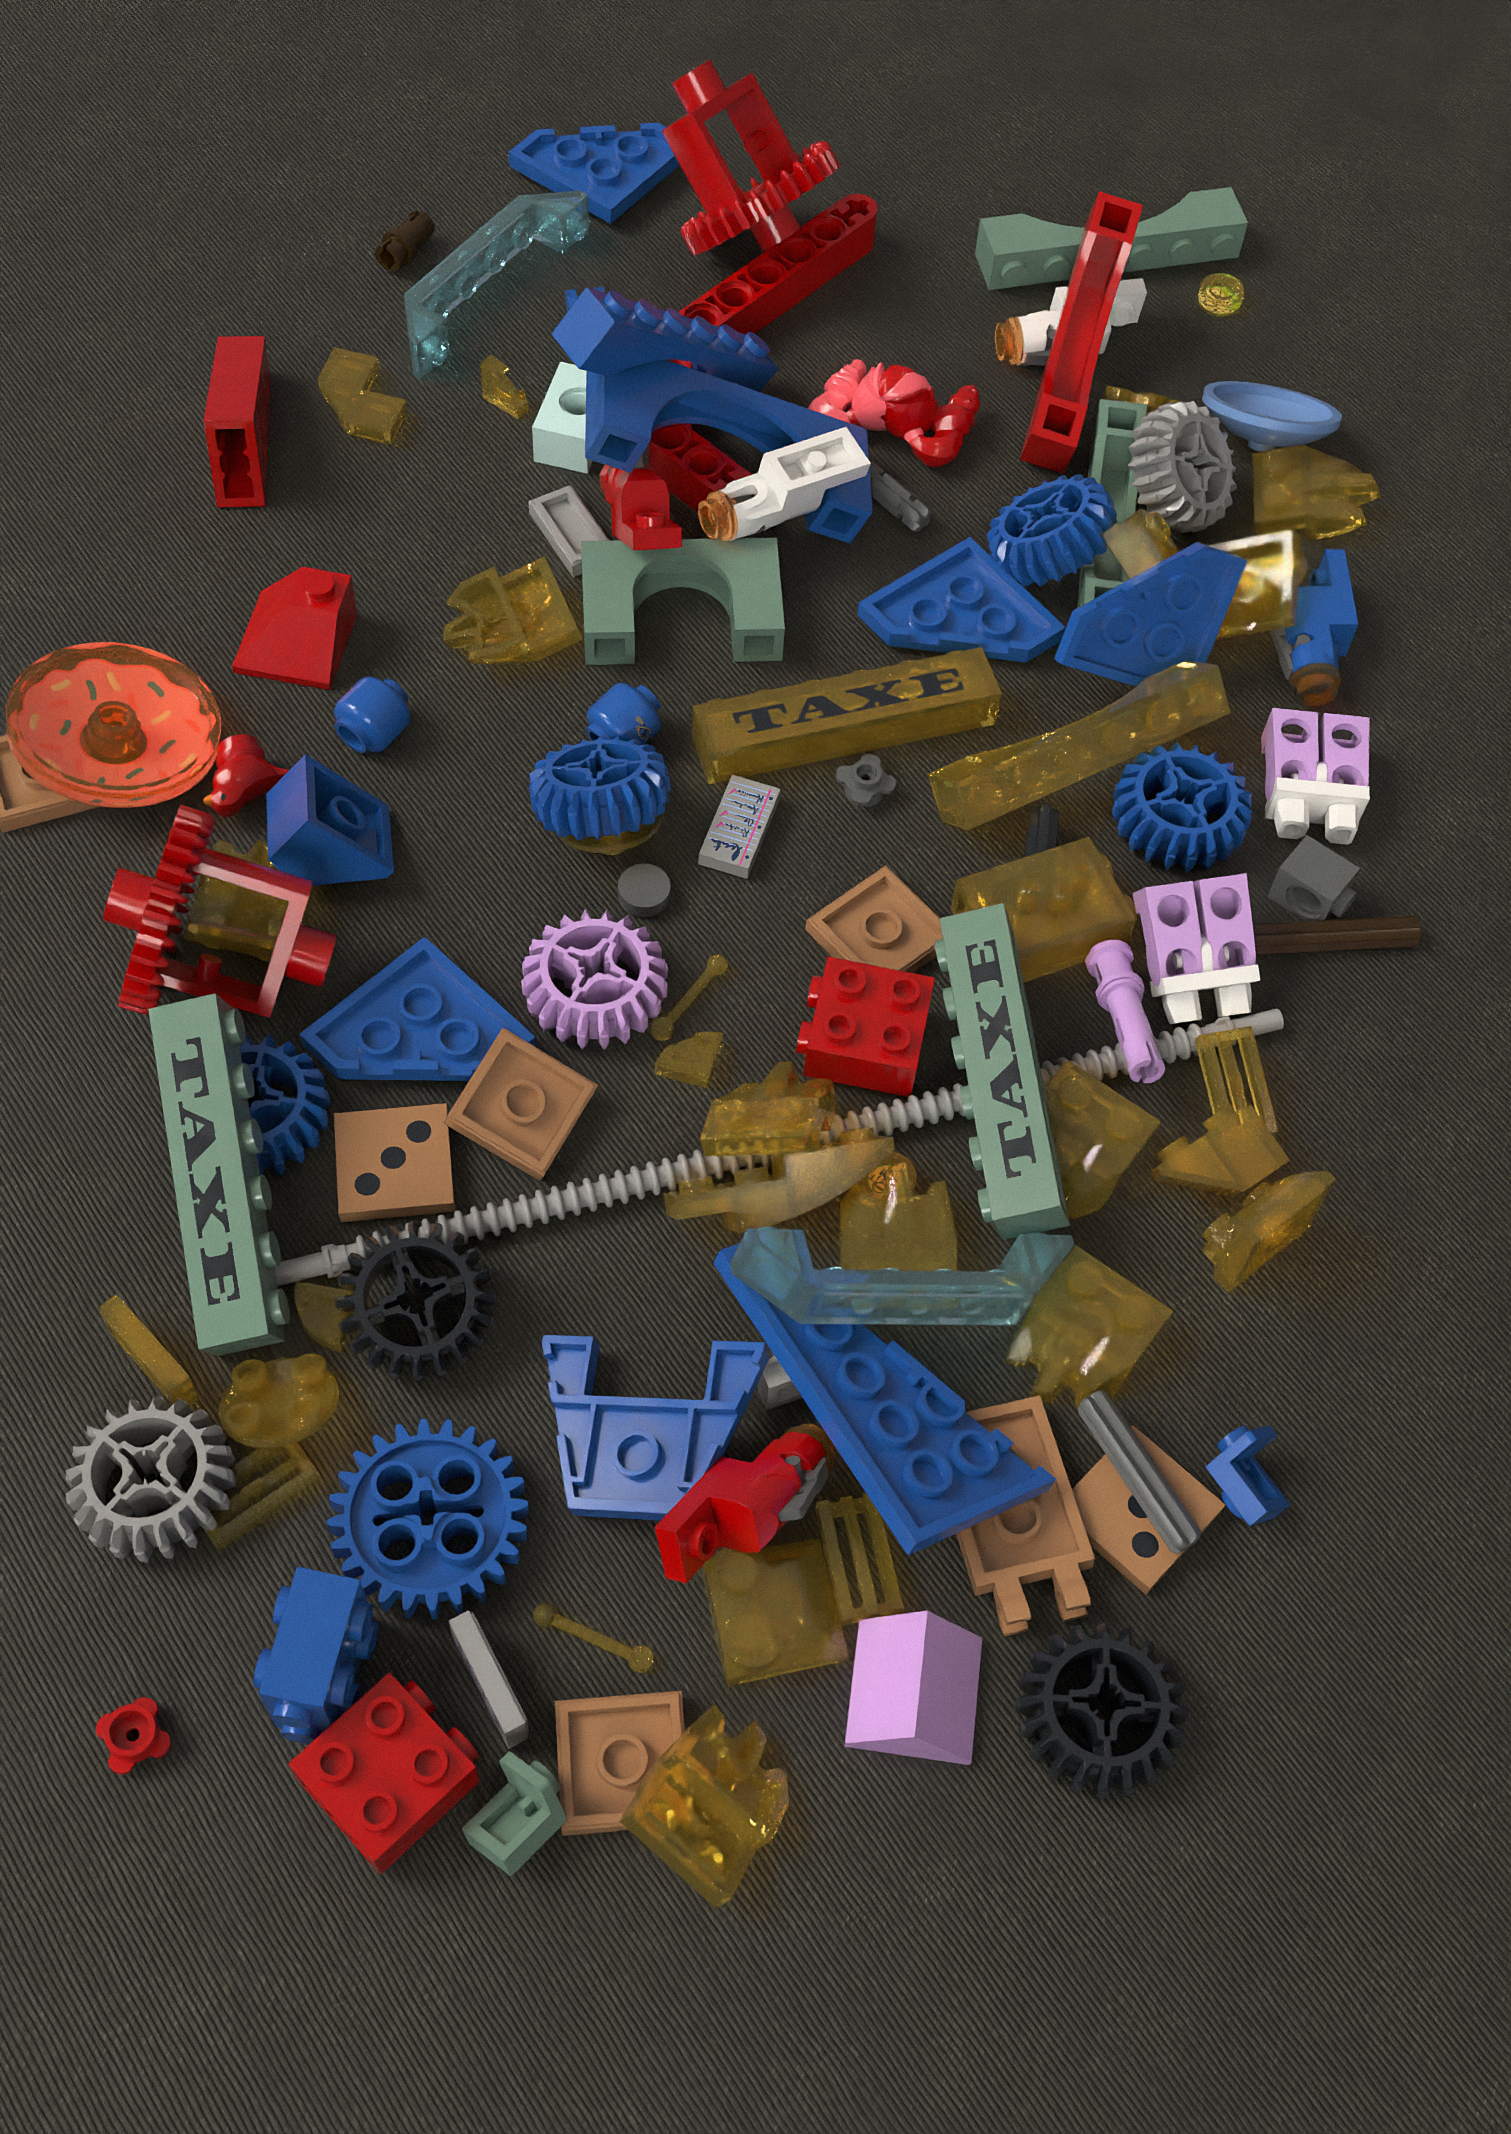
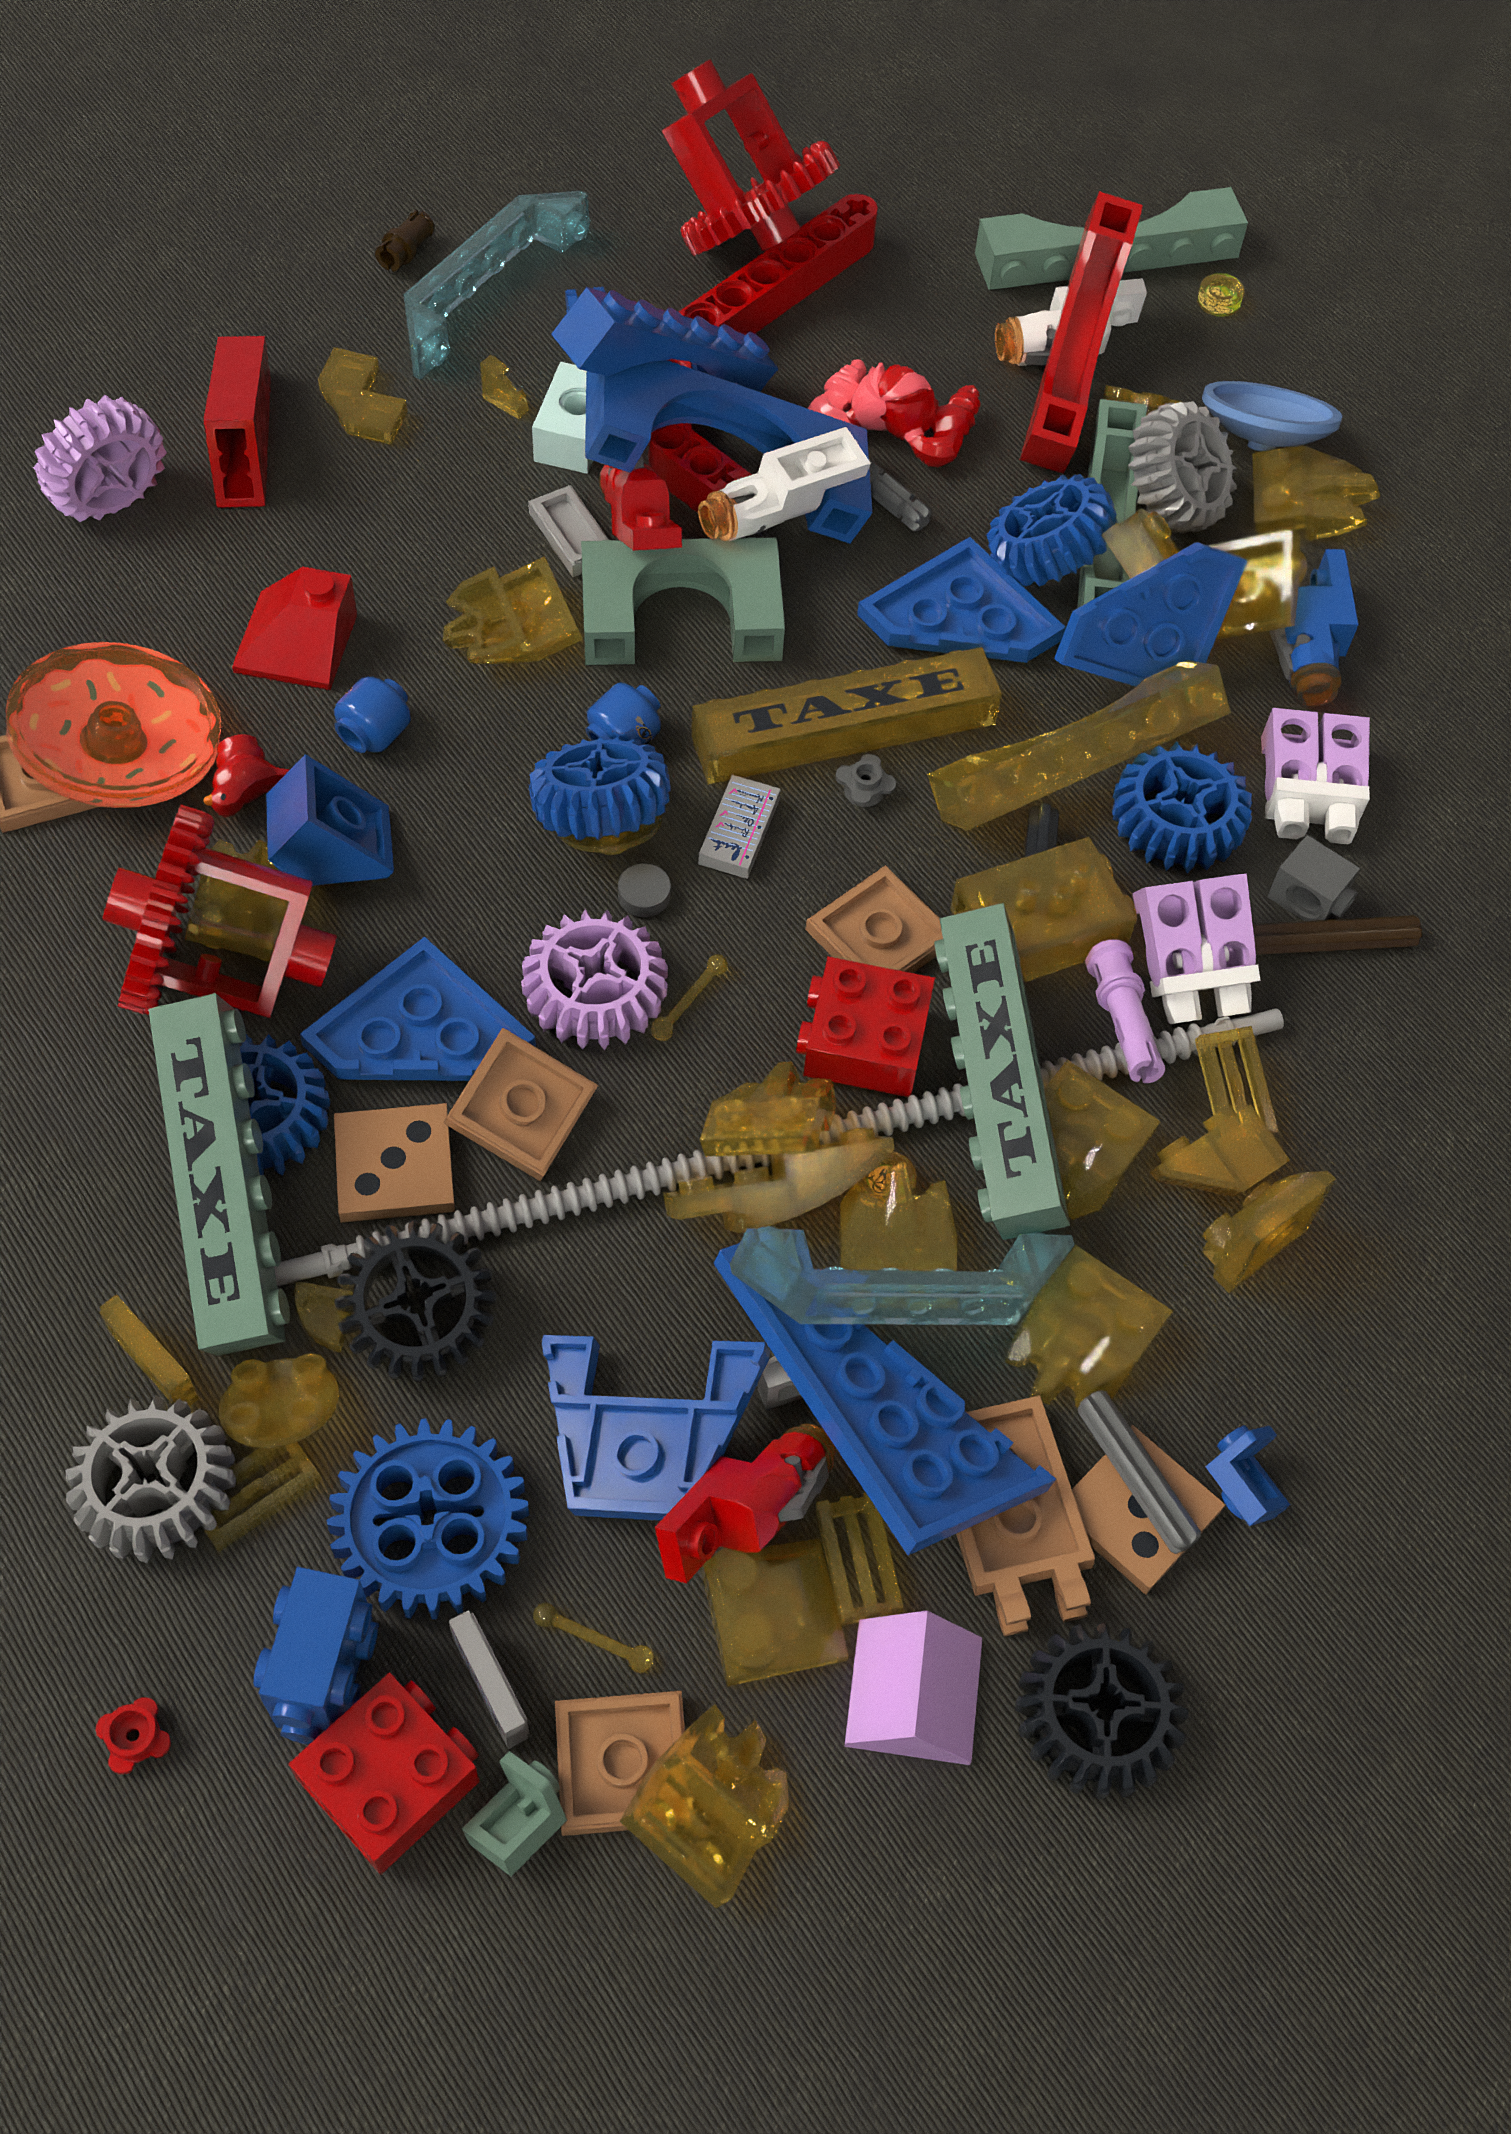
(99, 458): none -> lavender gear
(603, 163): blue plate -> none
(691, 1059): clear yellow tile -> none

